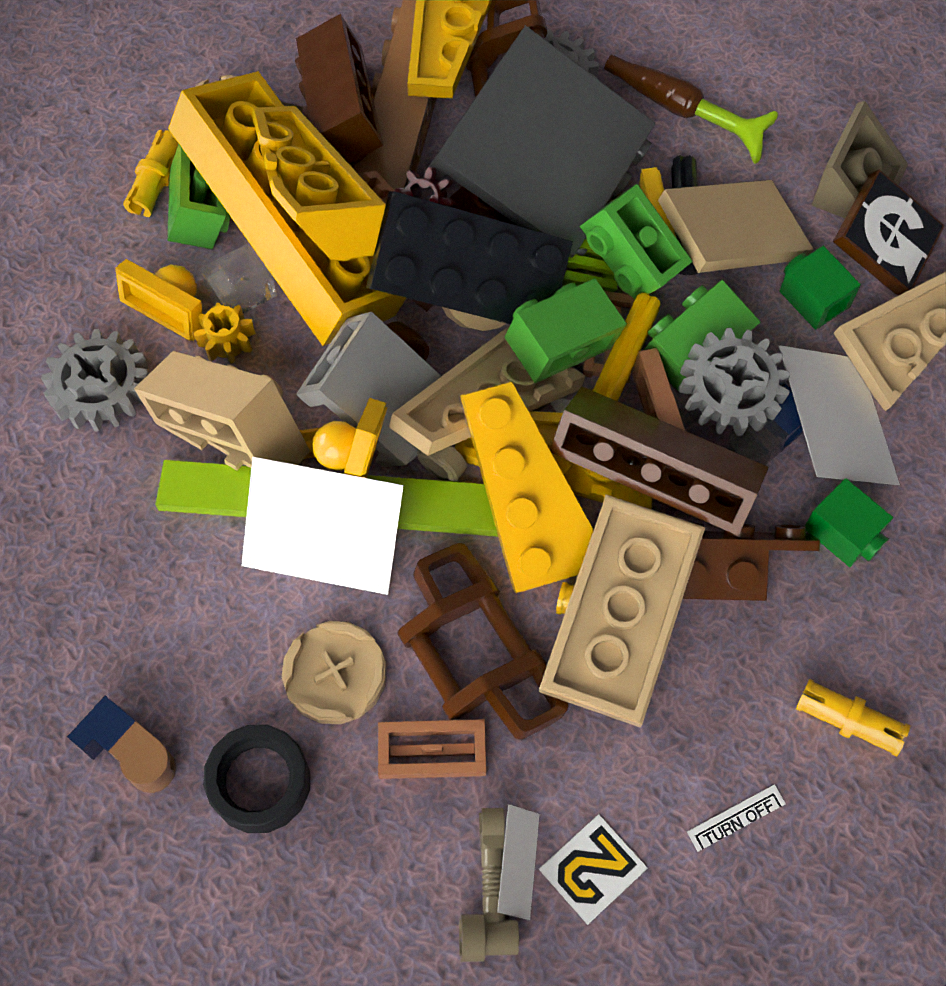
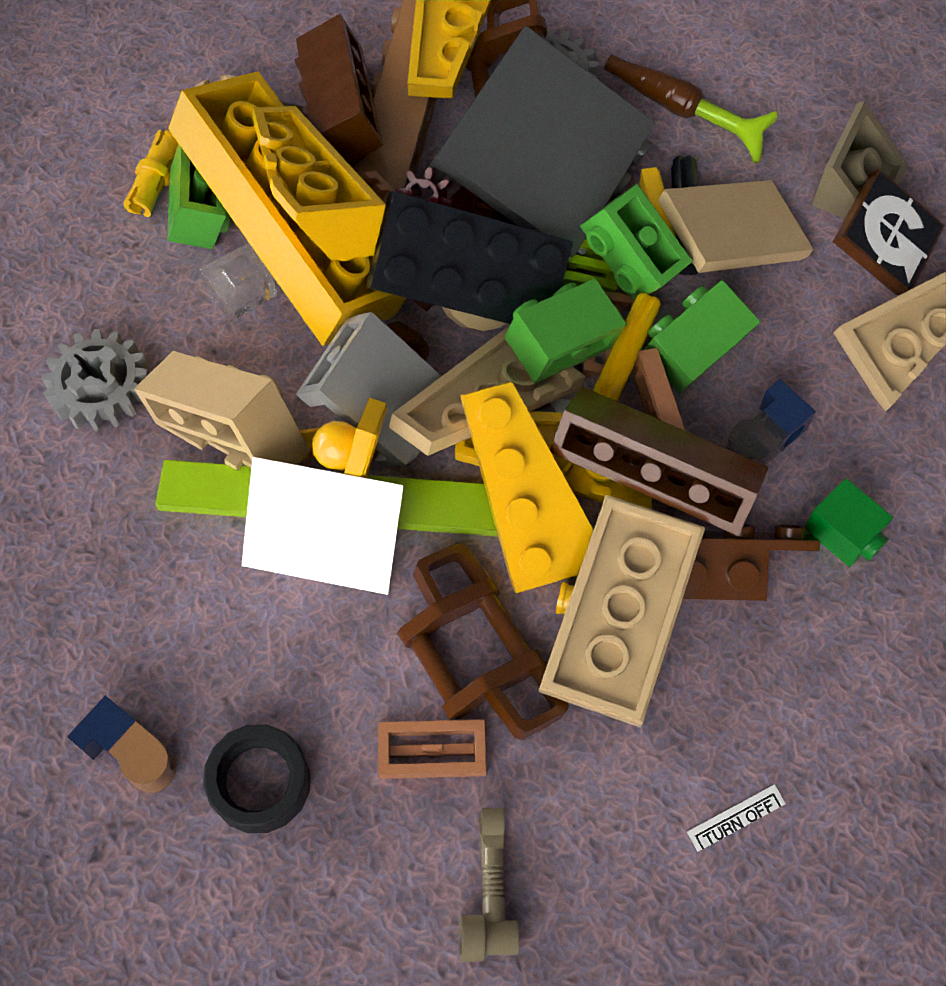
(162, 296): yellow tile -> none
(224, 332): yellow gear -> none
(334, 672): tan tile -> none
(444, 464): dark tan tile -> none
(518, 863): white sticker -> none
(593, 869): sticker -> none
(713, 387): light grey gear -> none
(818, 286): green brick -> none
(838, 417): white sticker -> none
(853, 717): yellow pin -> none

